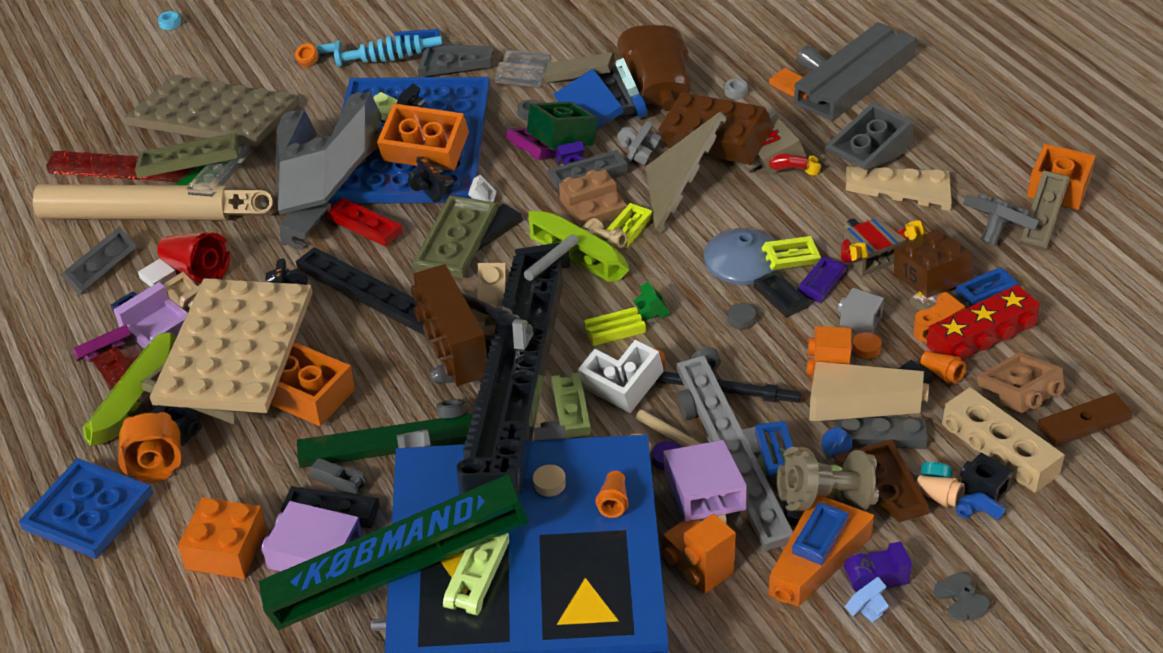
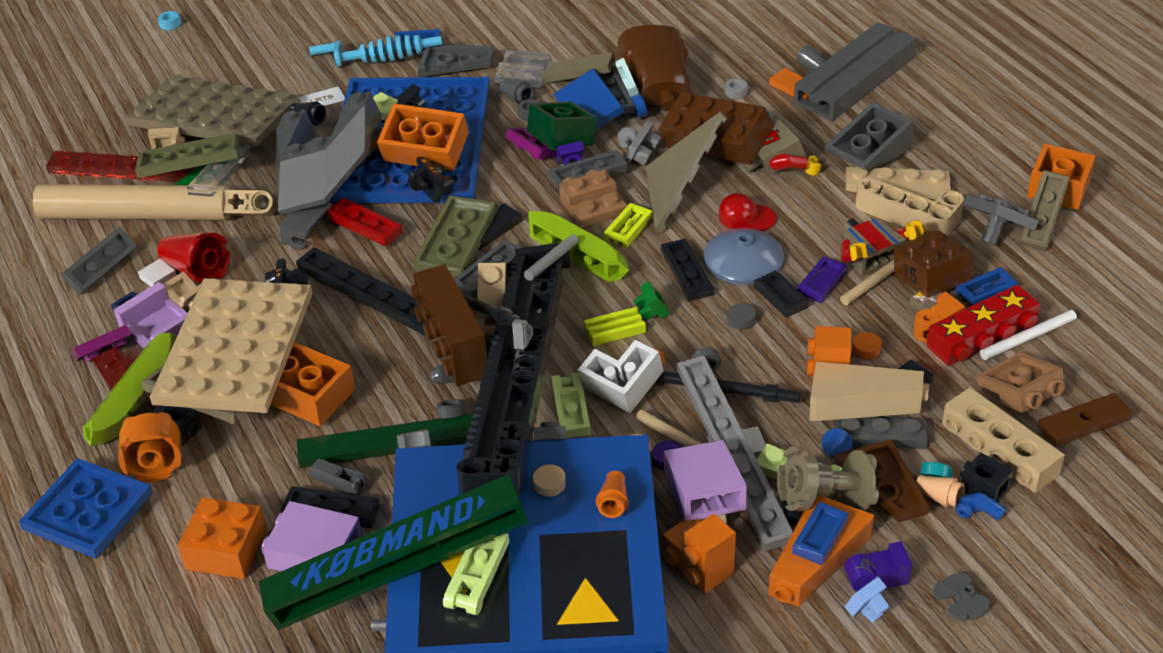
(165, 137): none -> tan bracket
(306, 55): orange tile -> none
(314, 110): none -> black cone
(324, 97): none -> white sticker
(482, 190): white tile -> none
(502, 253): none -> dark grey plate
(517, 90): none -> dark grey cone
(615, 238): tan bar -> none
(686, 404): dark grey tile -> none
(687, 270): none -> black tile
(741, 212): none -> red cap
(772, 468): blue tile -> none
(792, 257): neon yellow tile -> none
(861, 310): light grey brick -> none
(868, 283): none -> tan bar
(903, 206): none -> tan beam
(946, 367): orange cone -> none
(1027, 335): none -> white bar

